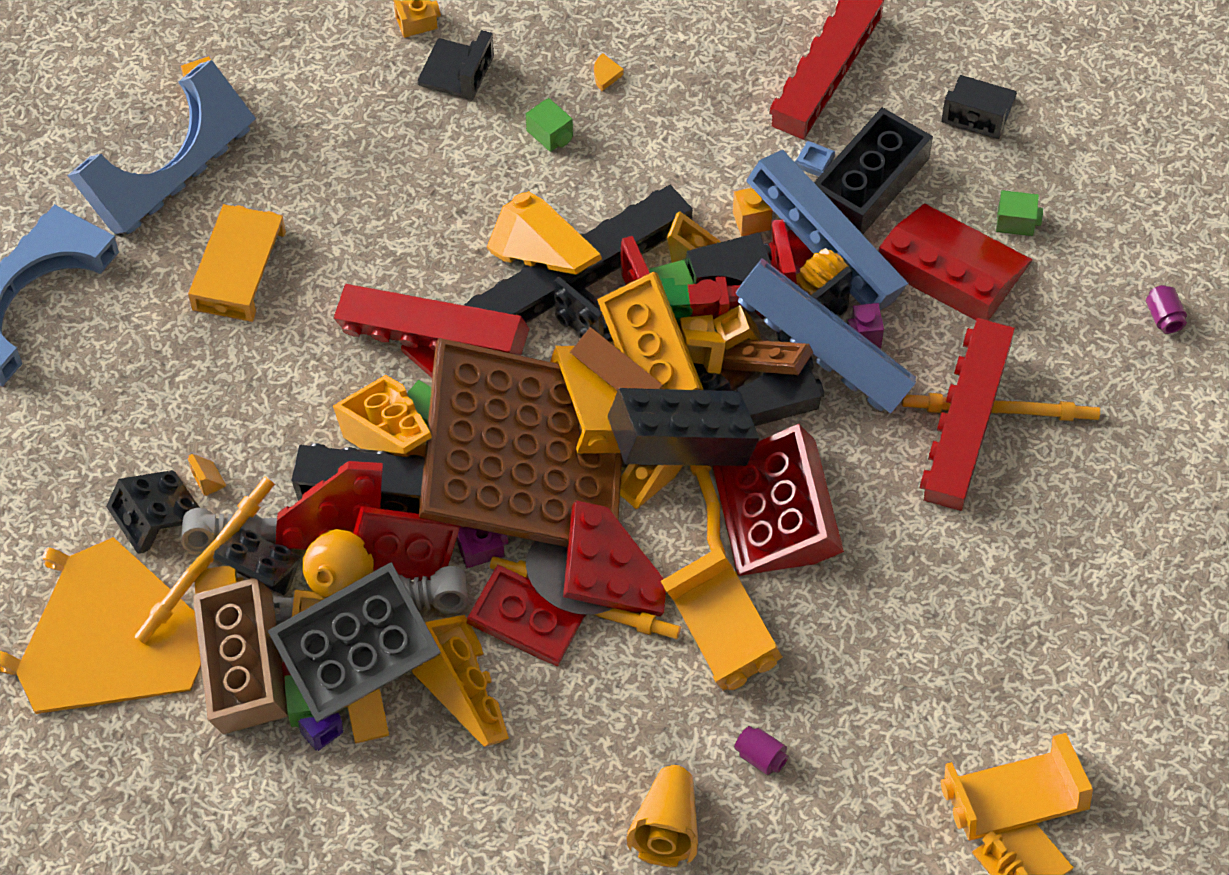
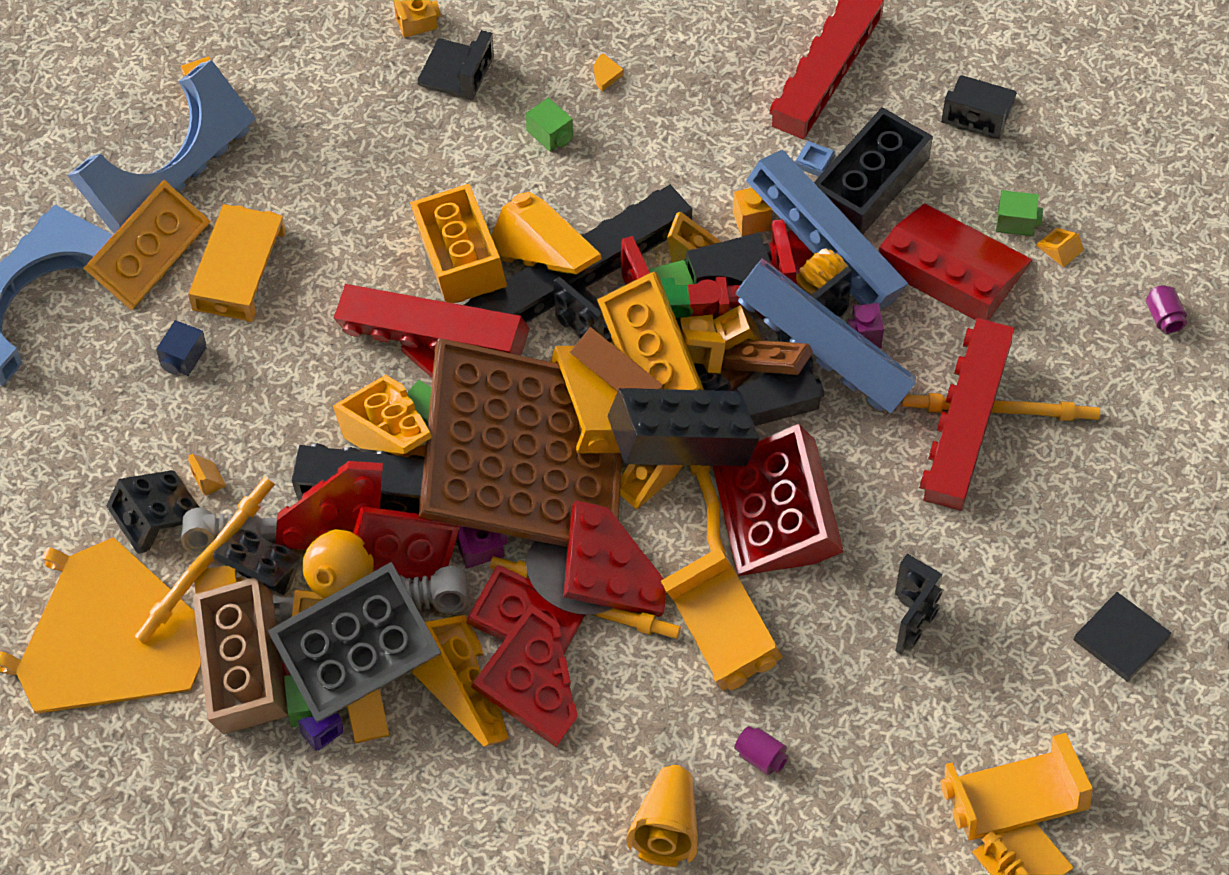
(147, 245): none -> light orange tile
(181, 348): none -> dark blue brick
(458, 244): none -> light orange brick
(531, 677): none -> red plate
(920, 591): none -> black bracket
(1061, 245): none -> light orange slope
(1122, 636): none -> black tile

